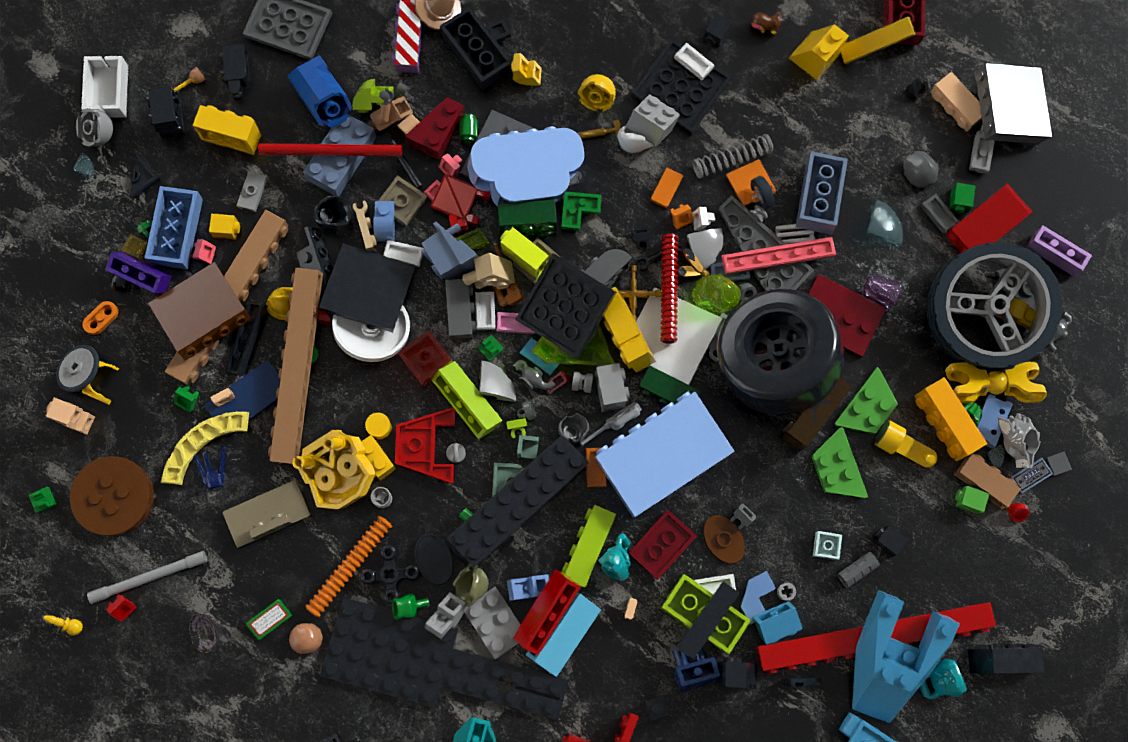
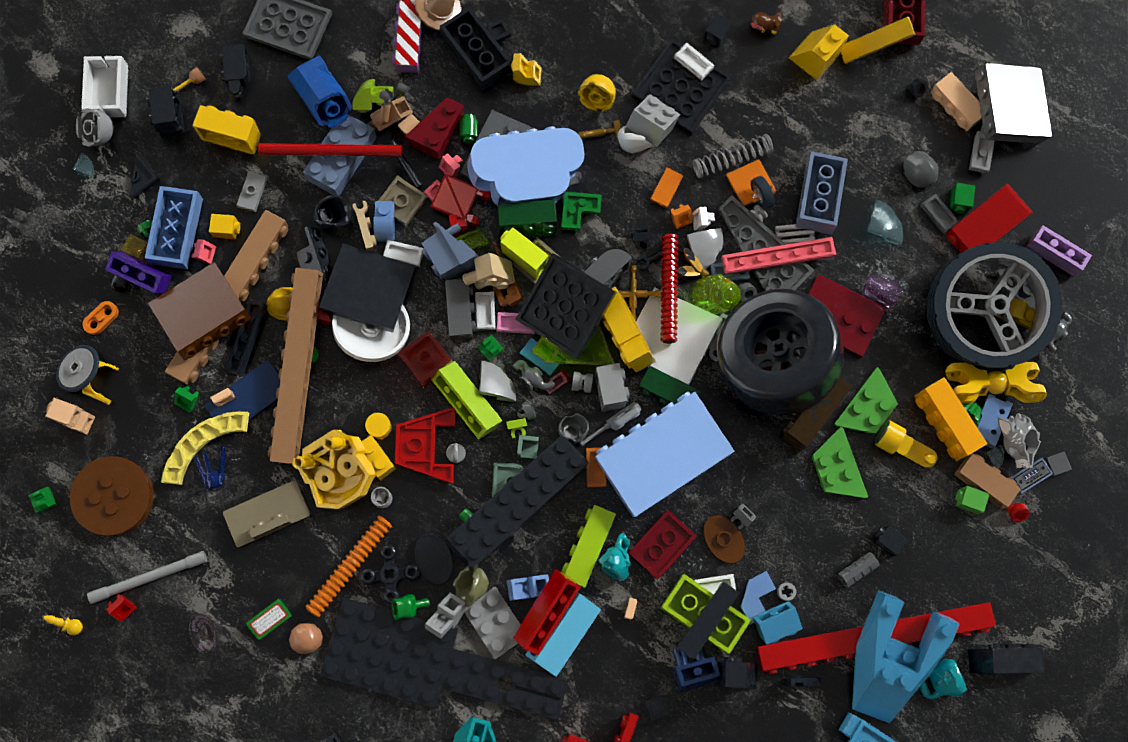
(827, 545): light aqua piece -> none

